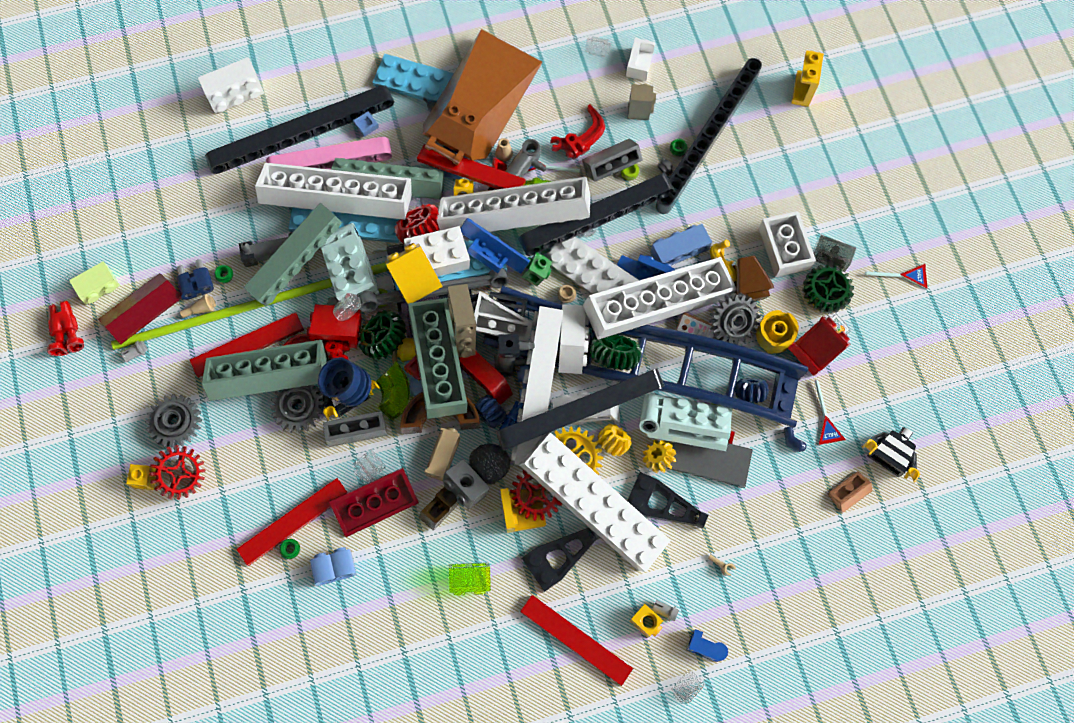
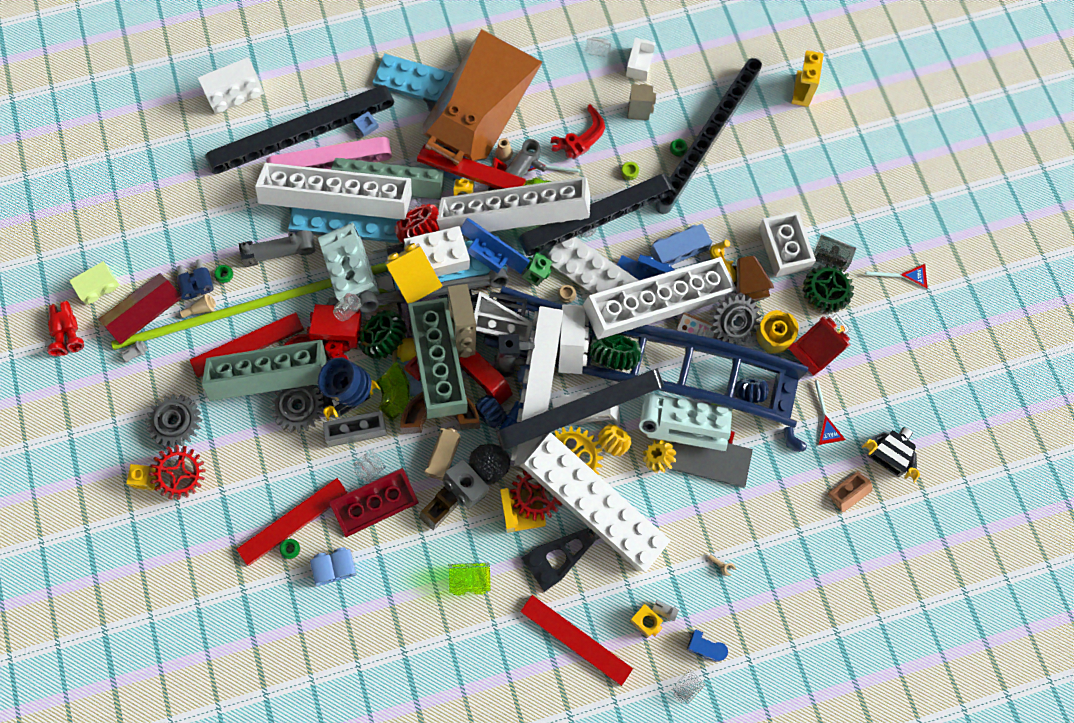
(293, 255): sand green brick -> none
(612, 160): dark grey brick -> none
(642, 491): black plate -> none
(665, 166): dark grey plate -> none

